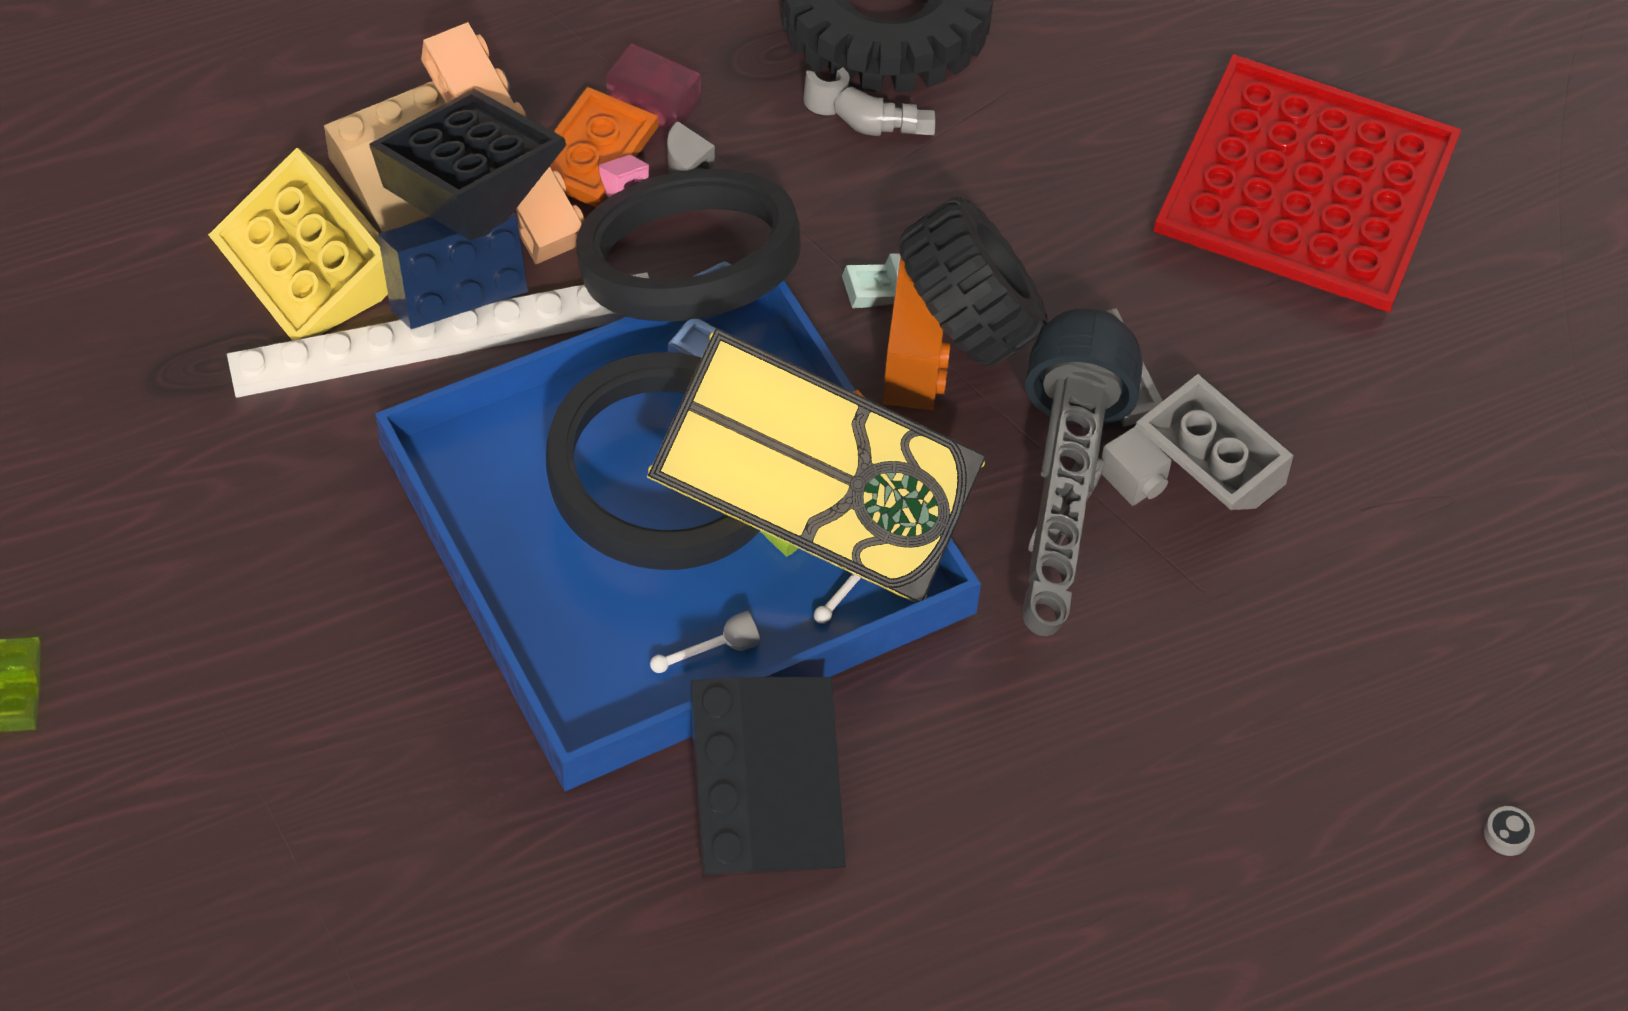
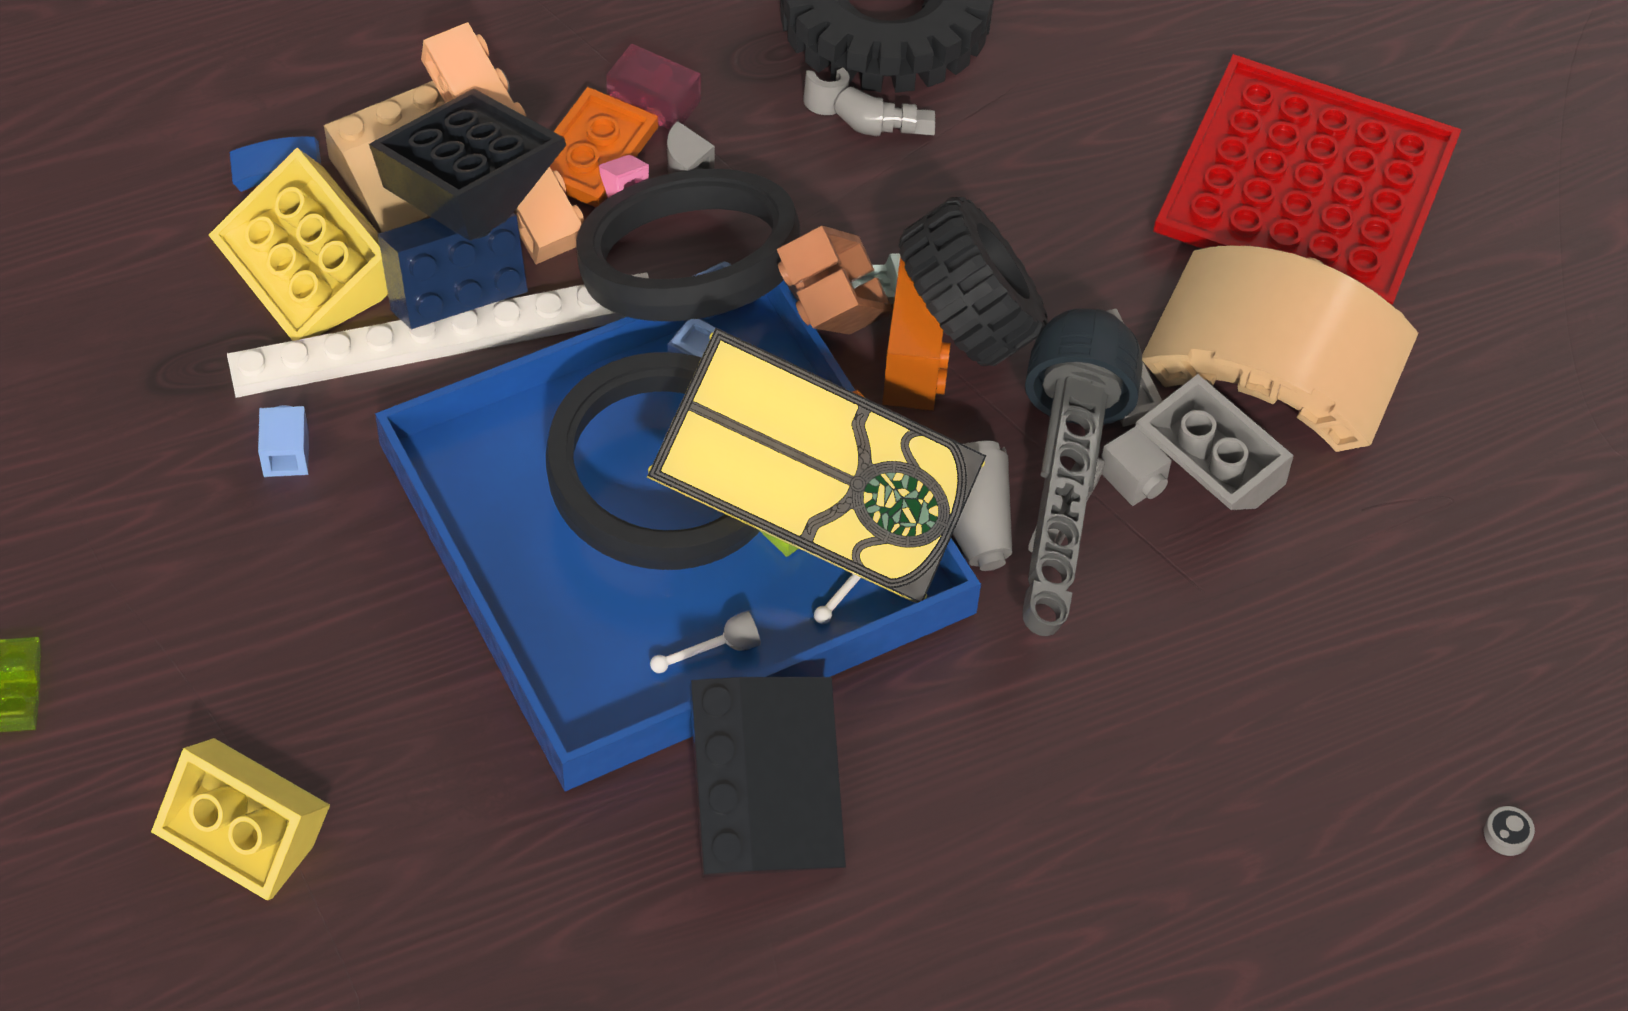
(239, 817): none -> light yellow slope
(257, 161): none -> blue slope
(283, 441): none -> light blue brick
(822, 270): none -> nougat piece
(986, 519): none -> light grey cone
(1285, 334): none -> tan panel

